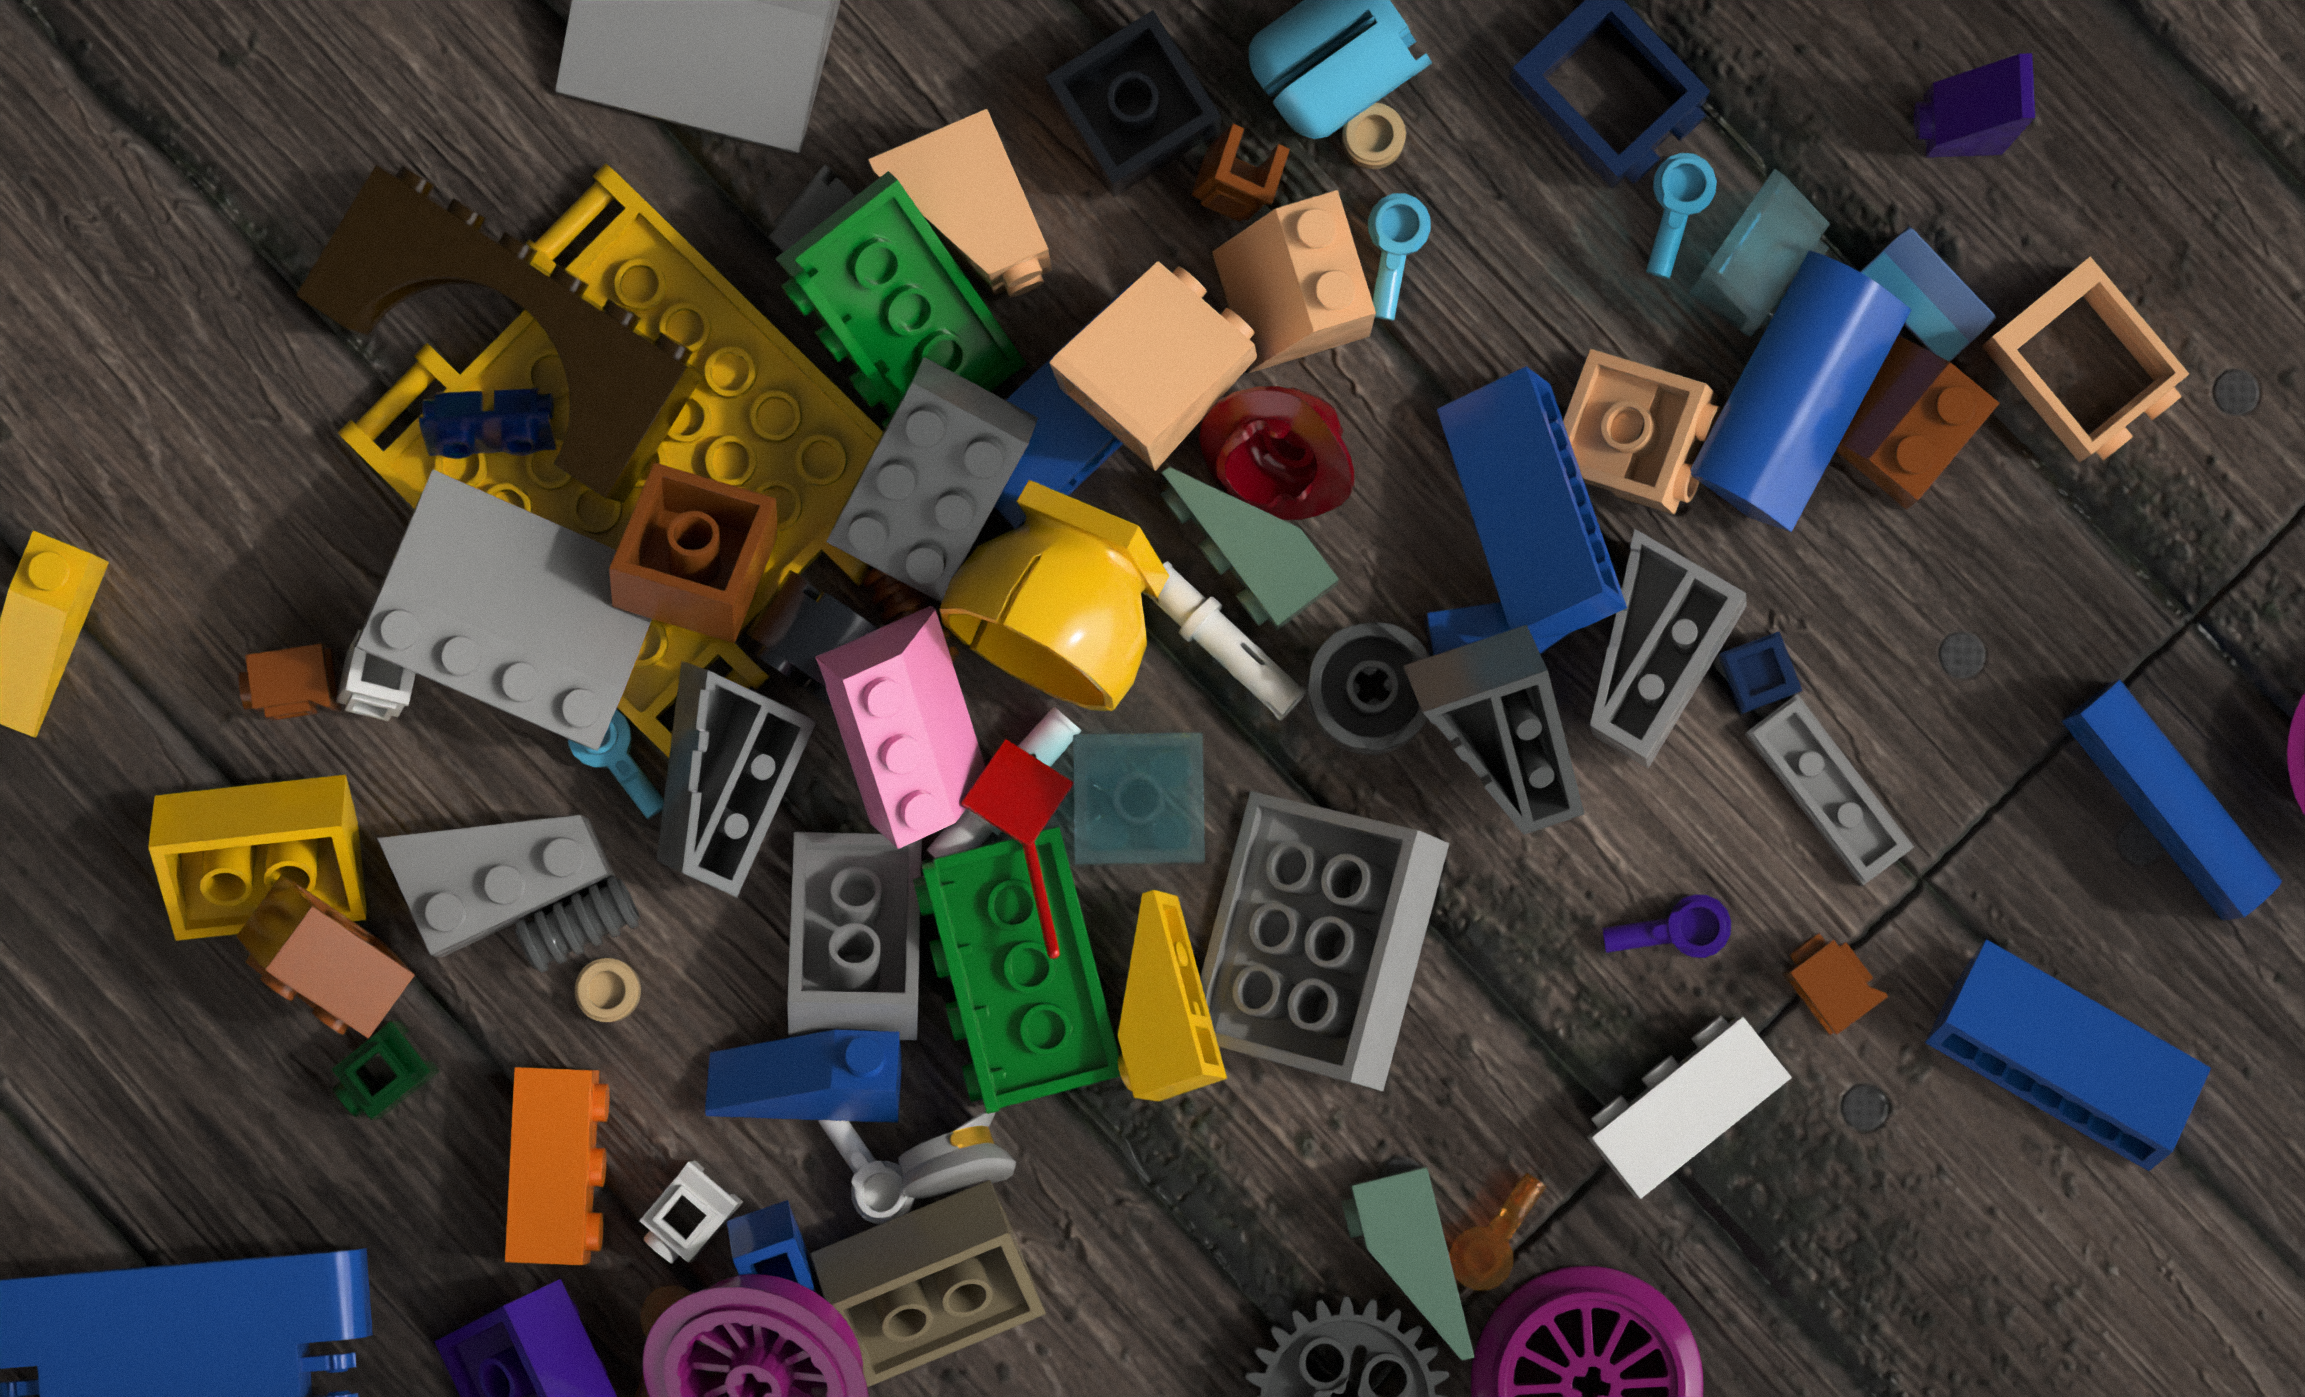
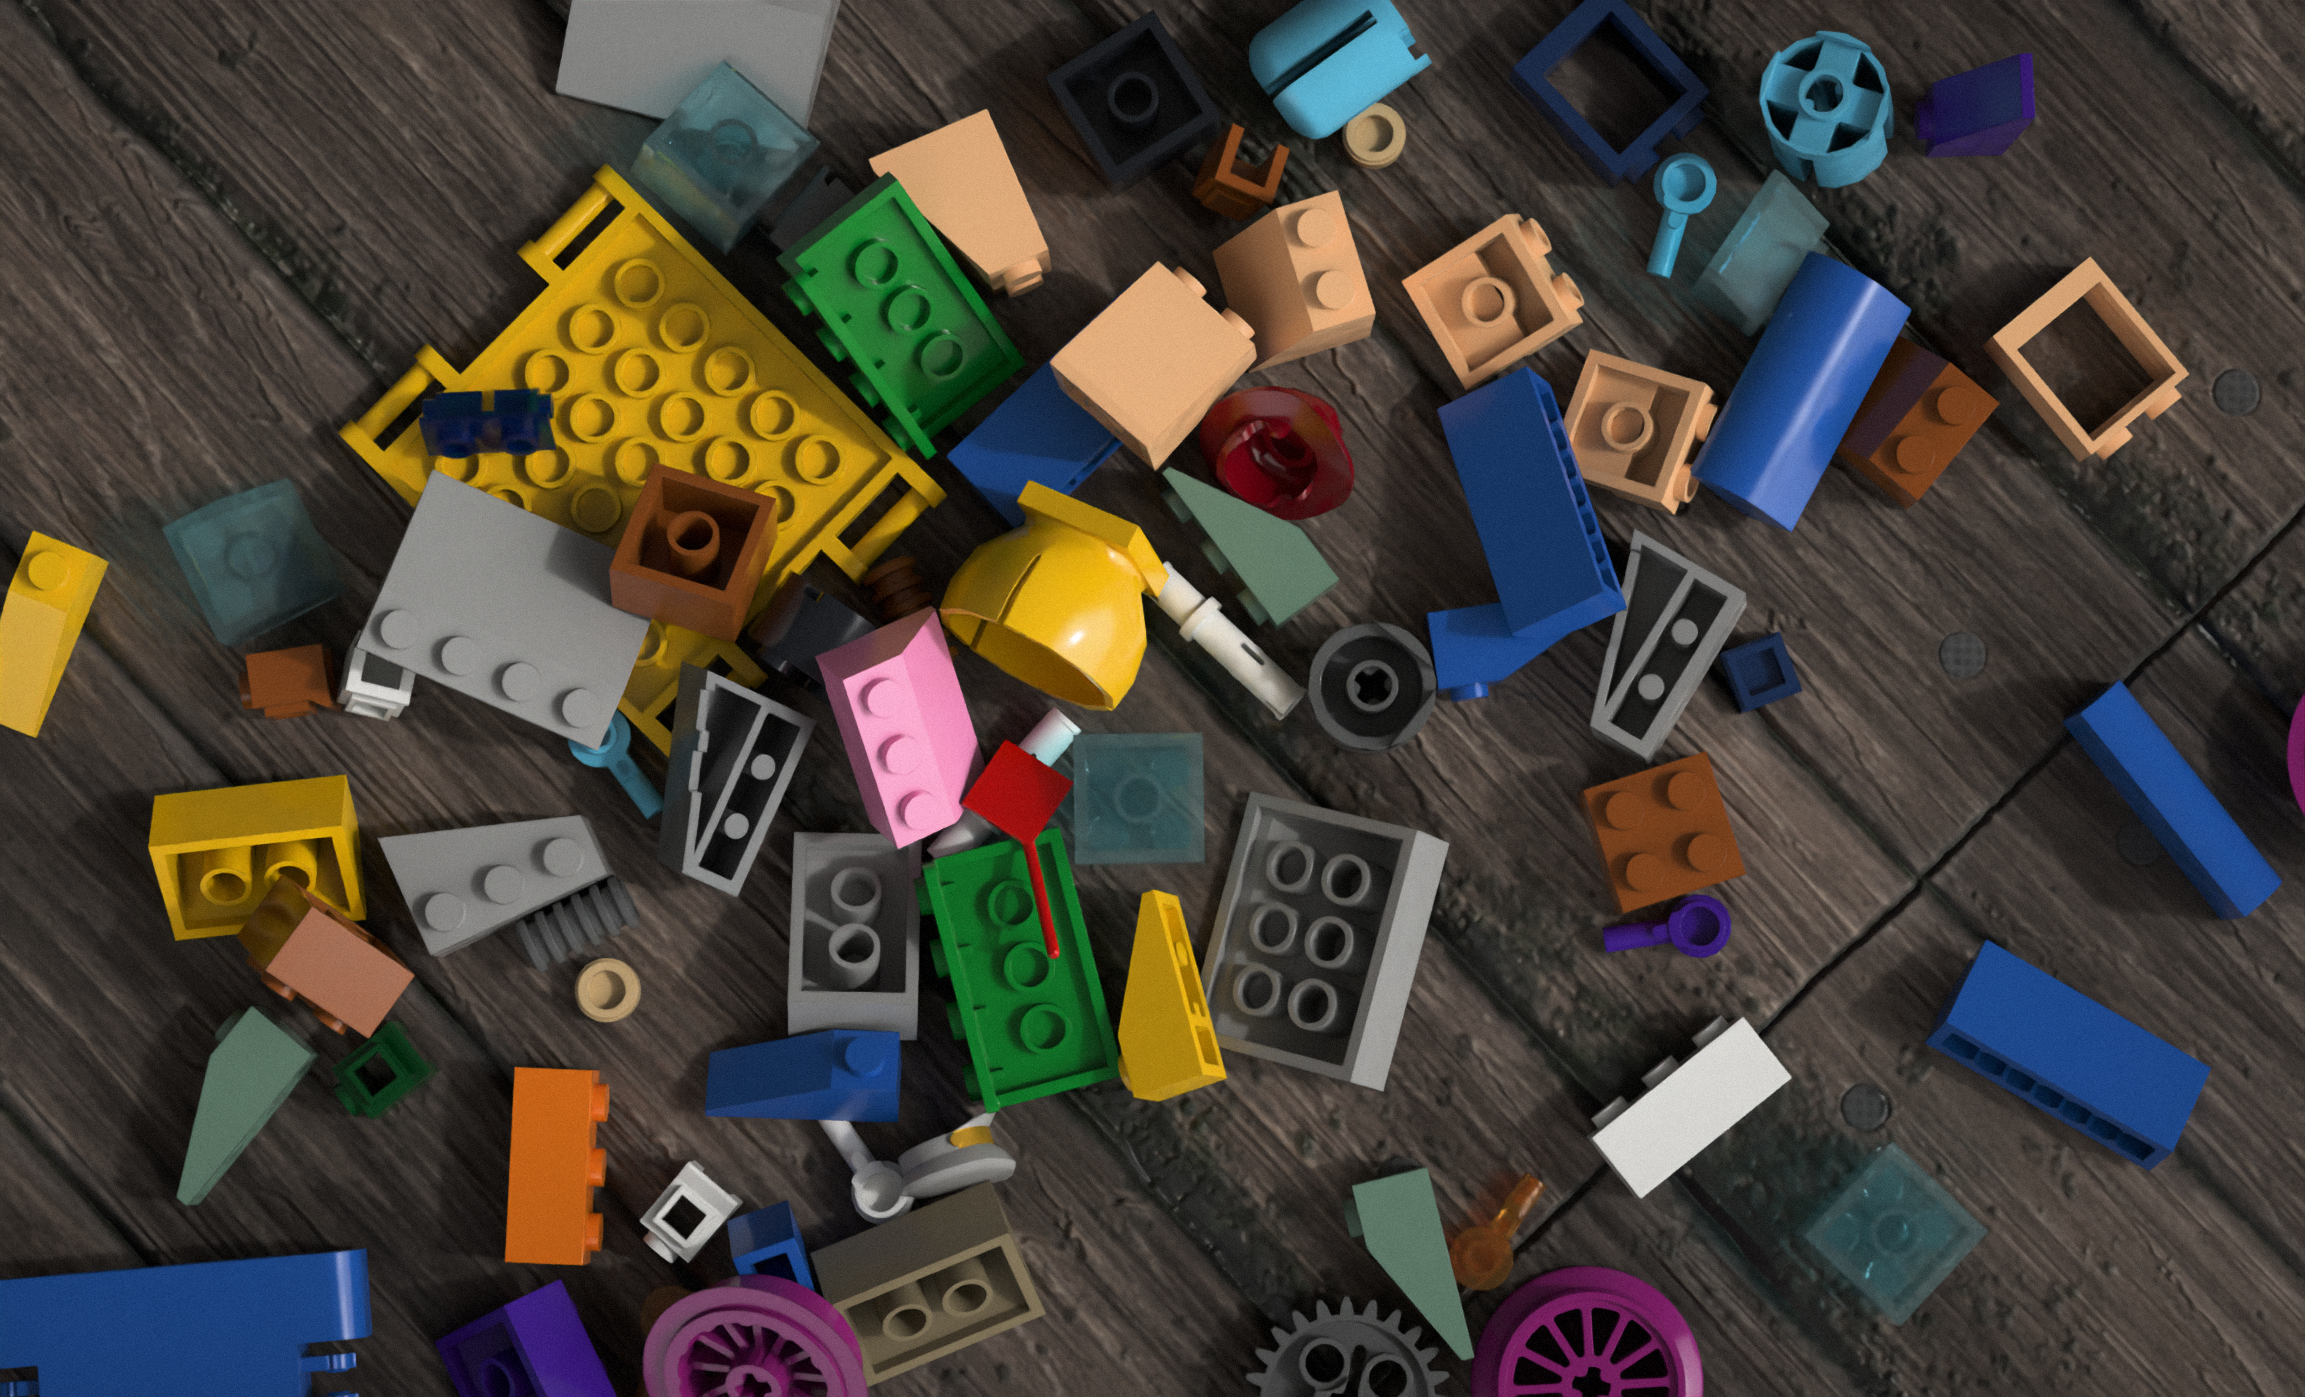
(242, 1089): none -> sand green slope
(253, 561): none -> clear light blue slope
(618, 379): dark brown arch -> none
(724, 156): none -> clear light blue slope
(932, 479): dark grey brick -> none
(1398, 228): medium azure plate -> none
(1495, 299): none -> light nougat plate
(1505, 723): dark grey wedge -> none
(1661, 833): none -> dark orange brick
(1800, 116): none -> medium azure cylinder
(1829, 790): light grey tile -> none
(1832, 983): dark orange window -> none
(1891, 1232): none -> clear light blue brick
(1942, 307): slope -> none

